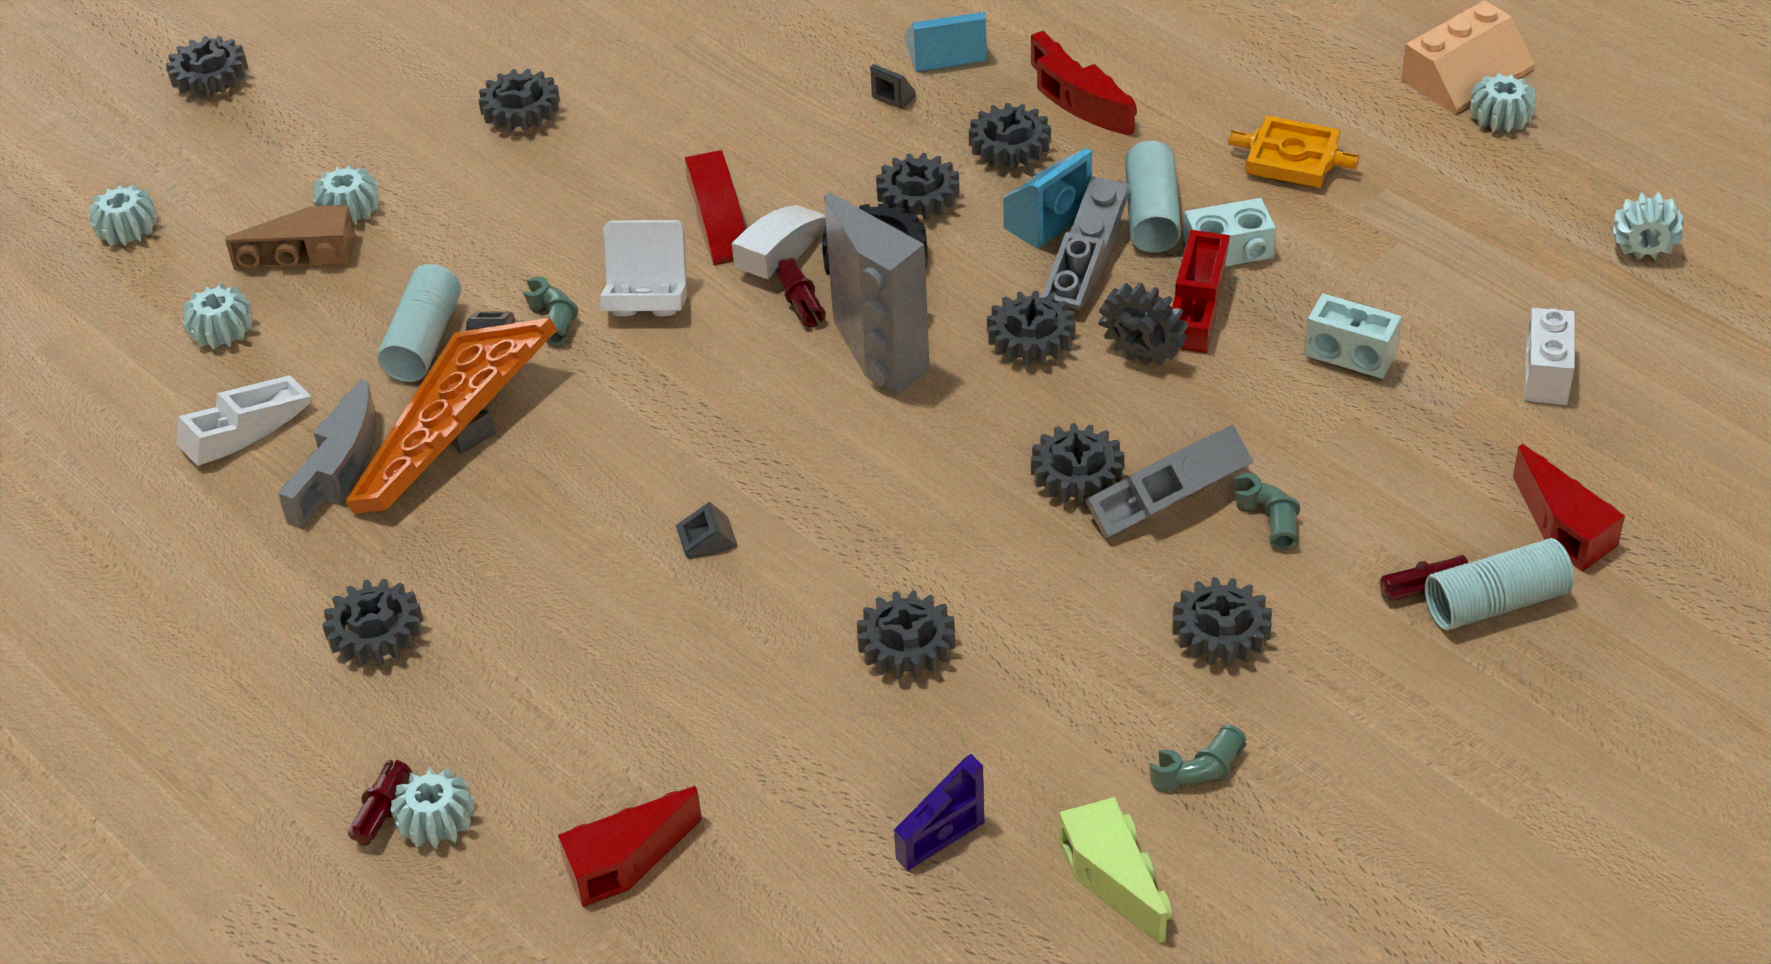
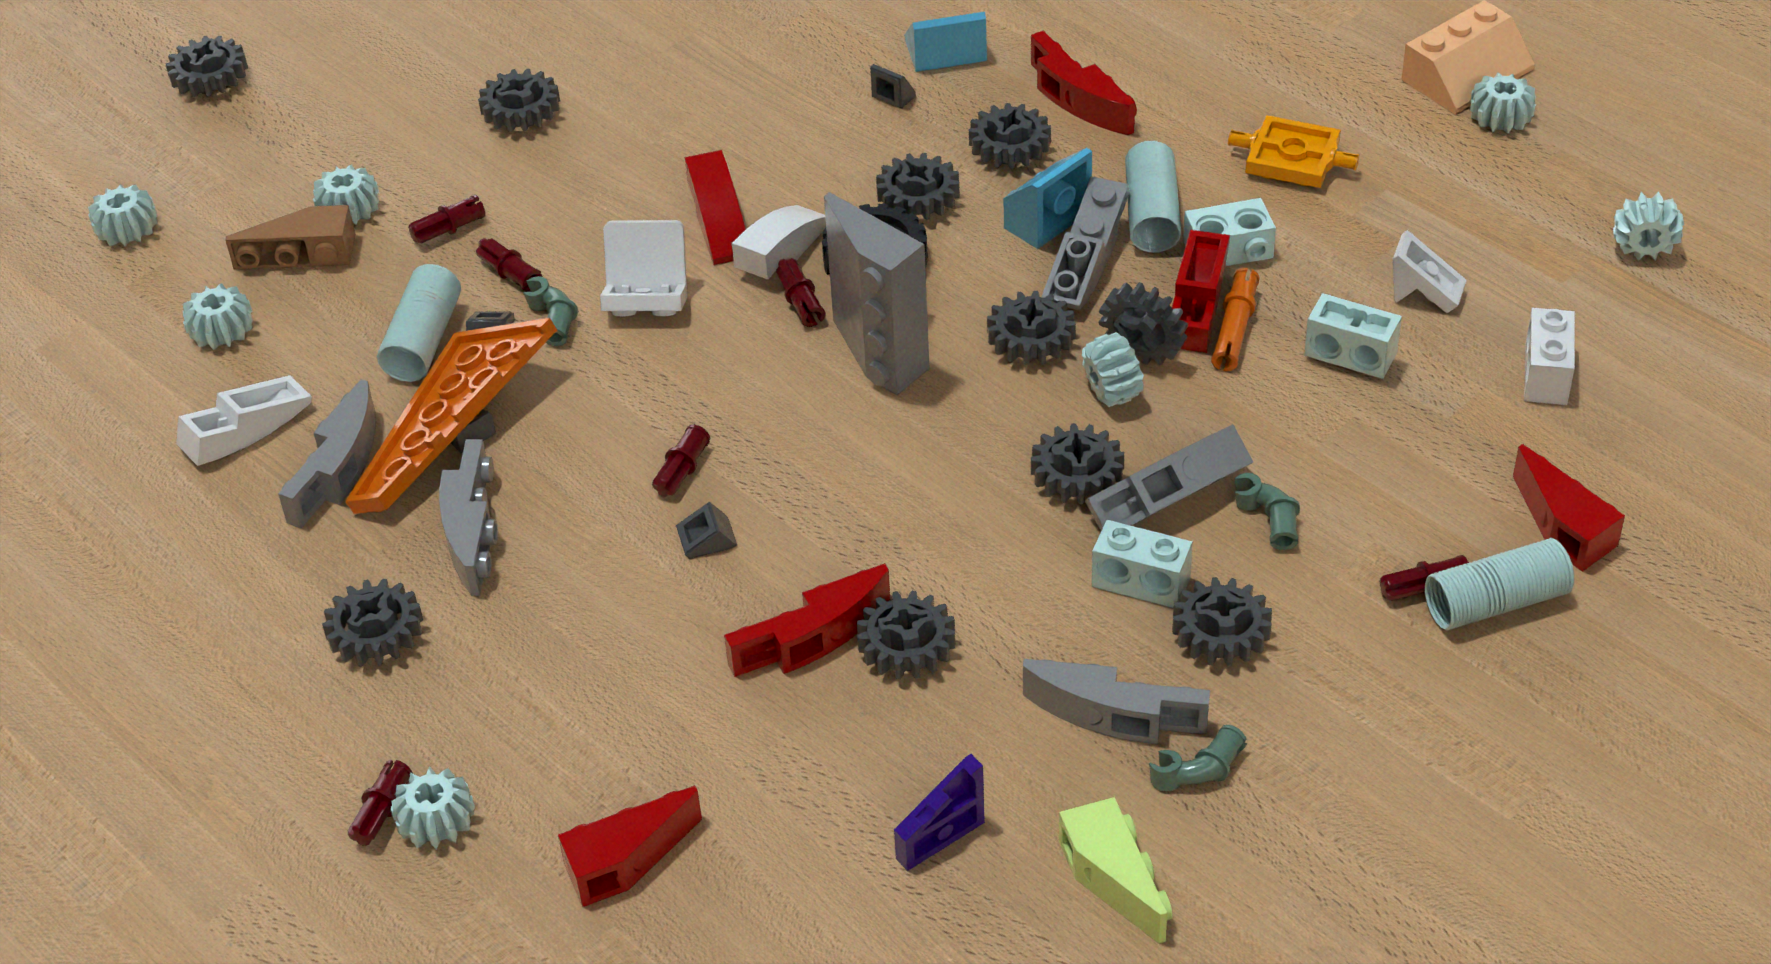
(446, 219): none -> dark red axle
(467, 515): none -> light grey slope
(507, 263): none -> dark red axle
(681, 460): none -> dark red axle
(811, 631): none -> red slope
(1112, 369): none -> light aqua gear
(1124, 710): none -> light grey slope
(1141, 563): none -> light aqua brick
(1238, 307): none -> orange pin
(1422, 269): none -> white slope

